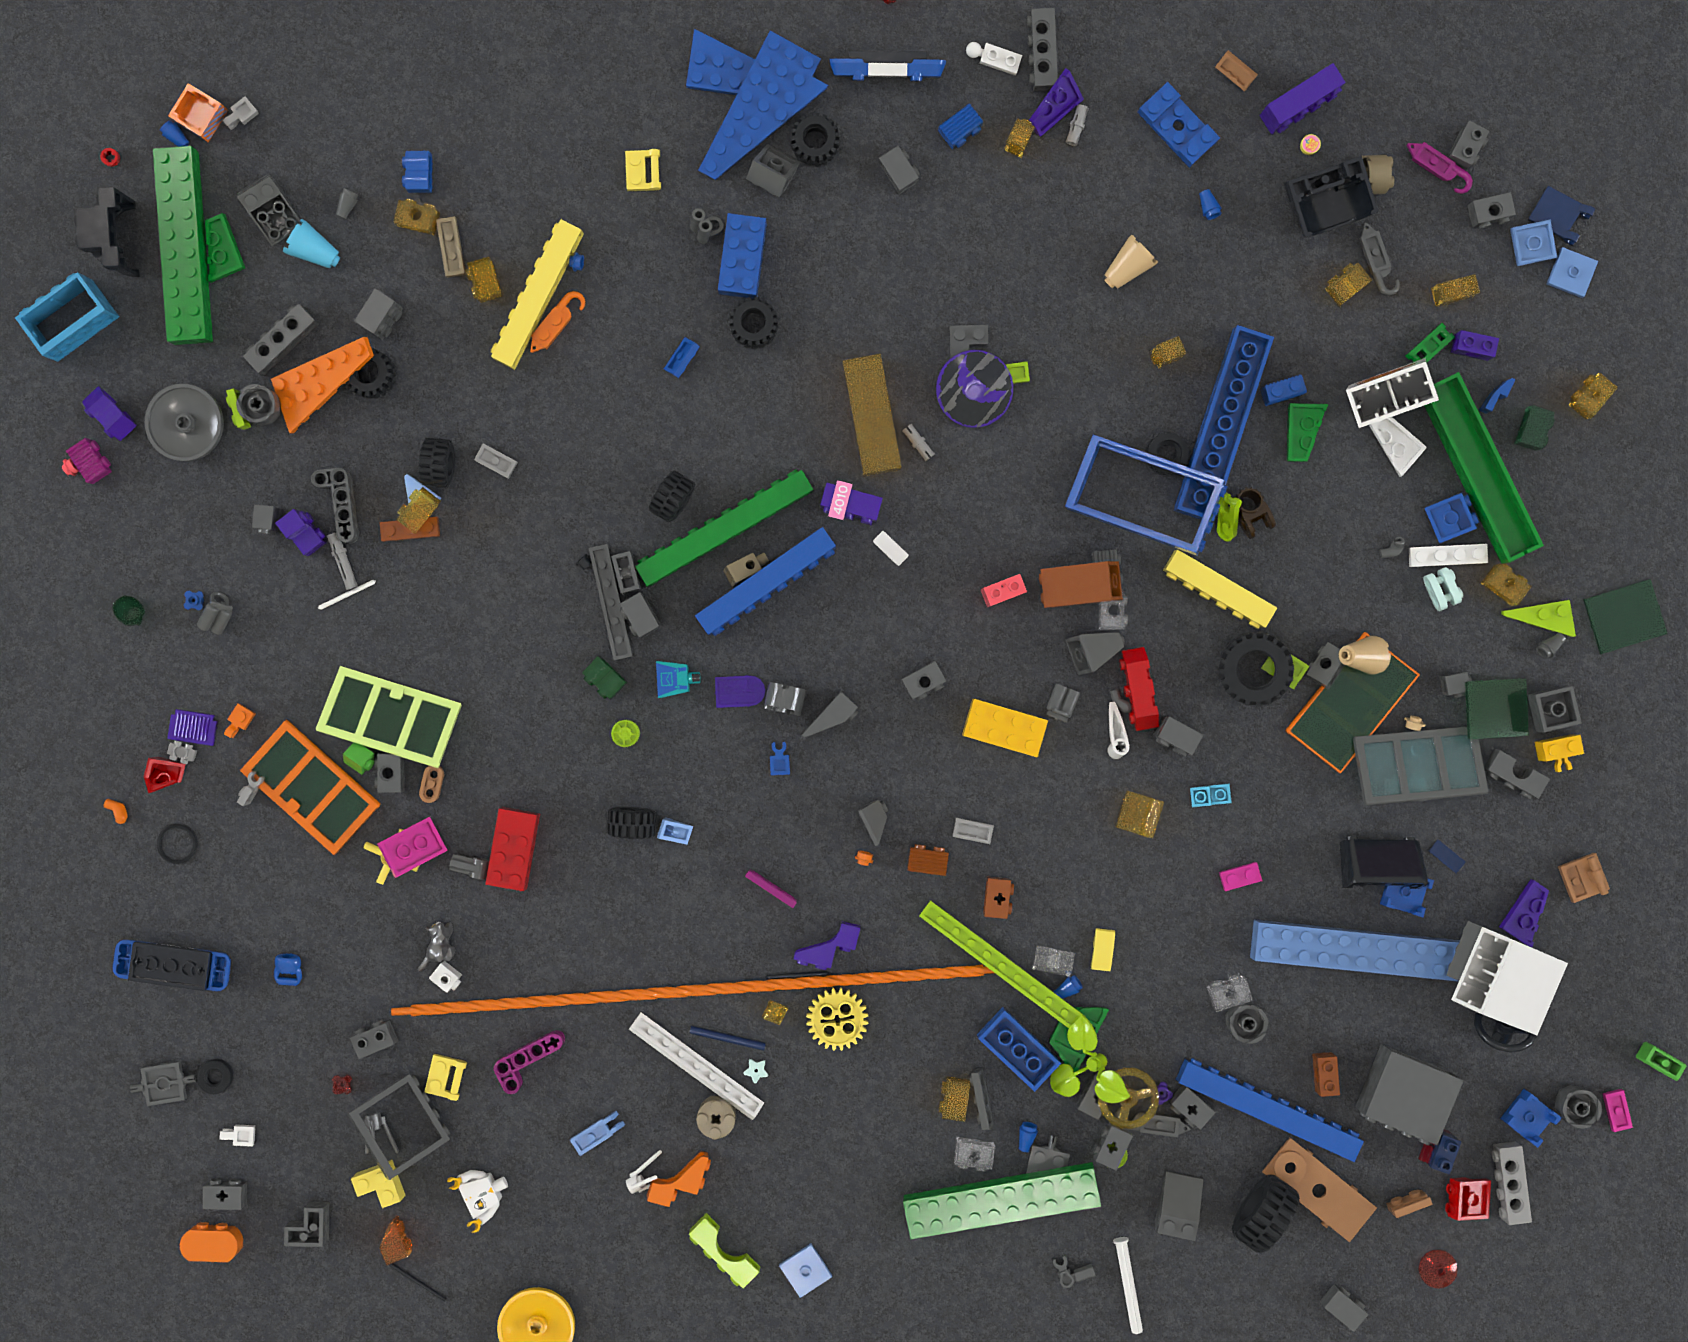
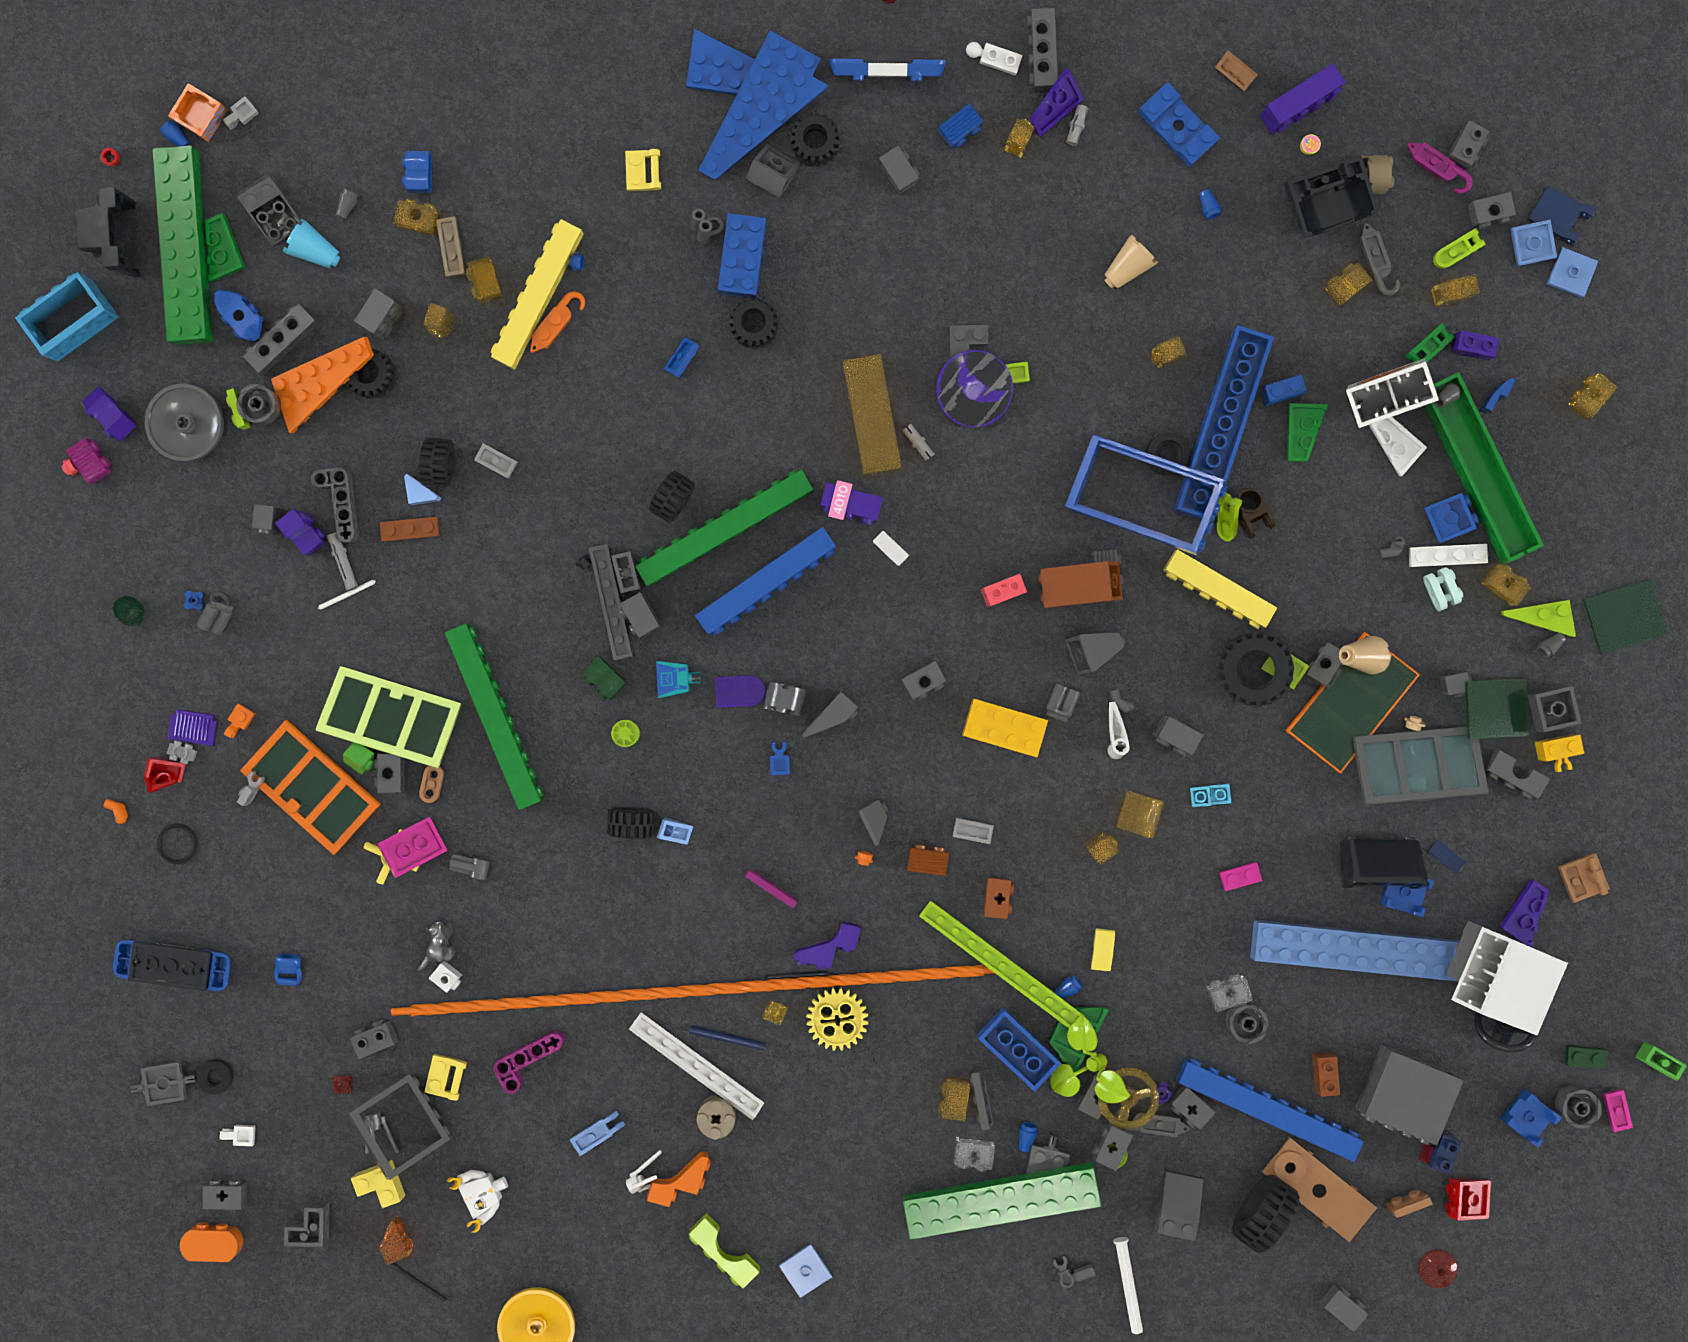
(228, 303): none -> blue piece
(418, 510): clear yellow brick -> none
(438, 321): none -> clear yellow brick
(494, 716): none -> green brick
(512, 849): red brick -> none
(738, 572): dark tan torso -> none
(756, 1065): light aqua plate -> none
(1053, 961): clear brick -> none
(1102, 848): none -> clear yellow brick
(1110, 622): clear brick -> none
(1139, 689): red brick -> none
(1448, 394): none -> dark grey cone
(1458, 250): none -> lime plate
(1520, 1211): light grey brick -> none
(1534, 428): clear green brick -> none
(1585, 1057): none -> dark green plate

